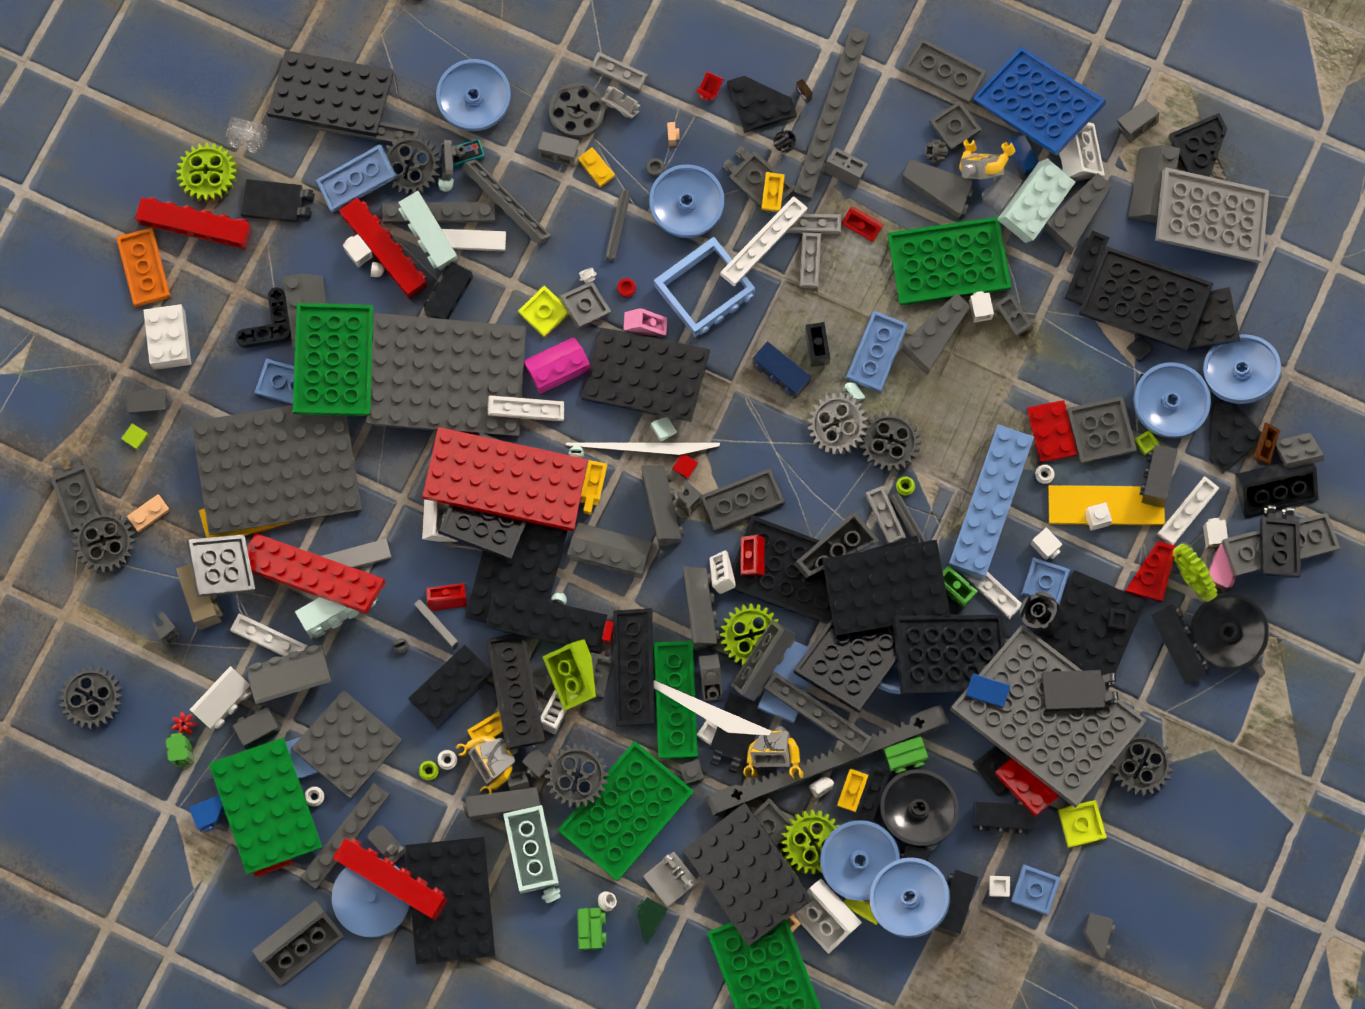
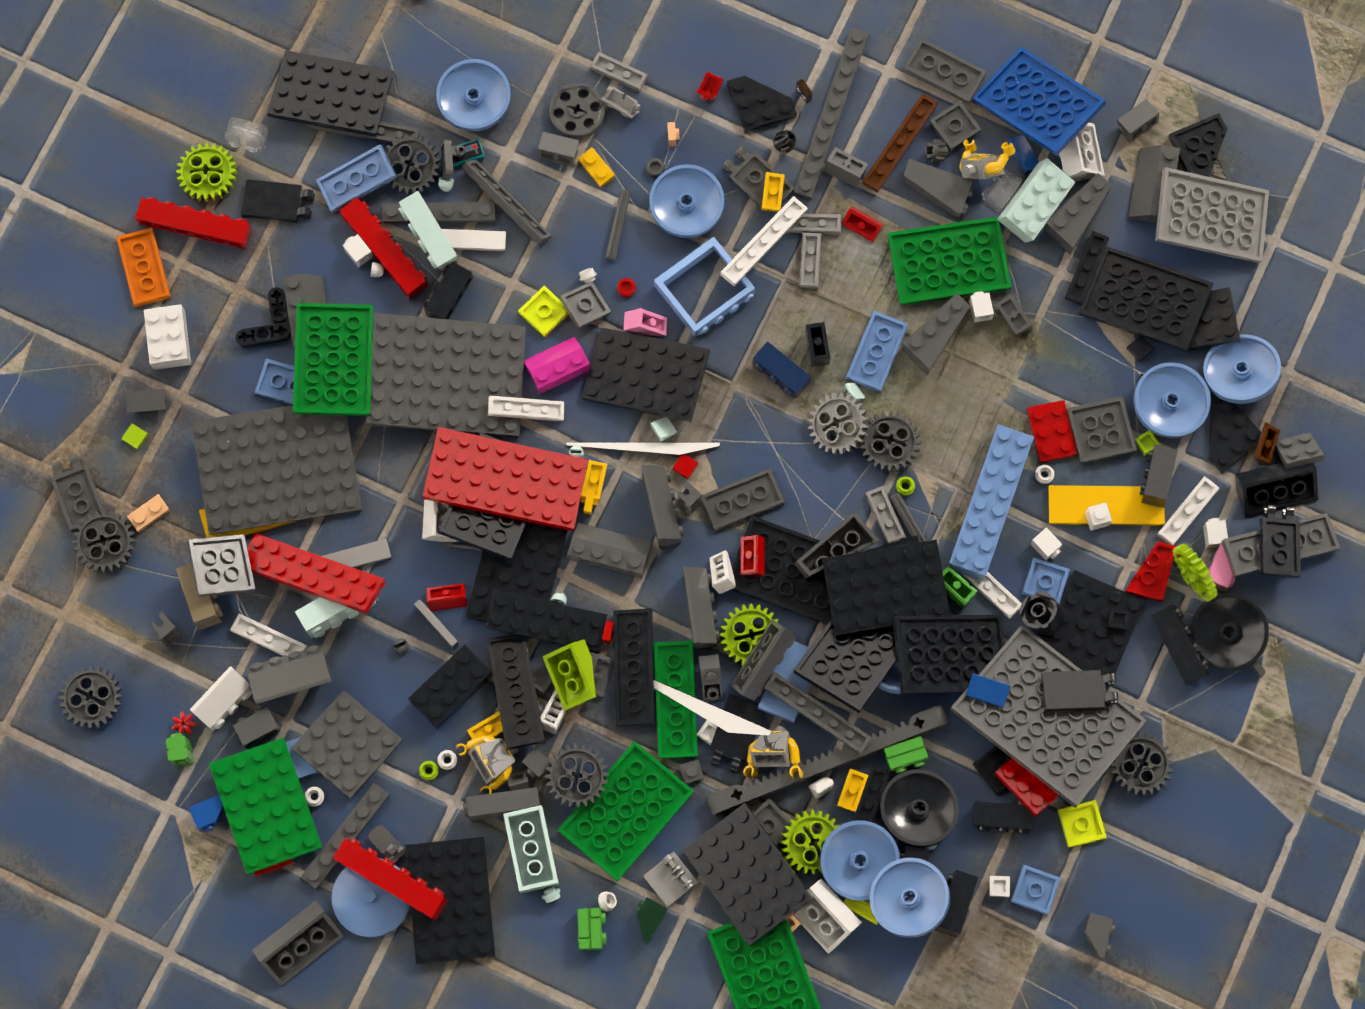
(900, 143): none -> reddish brown plate

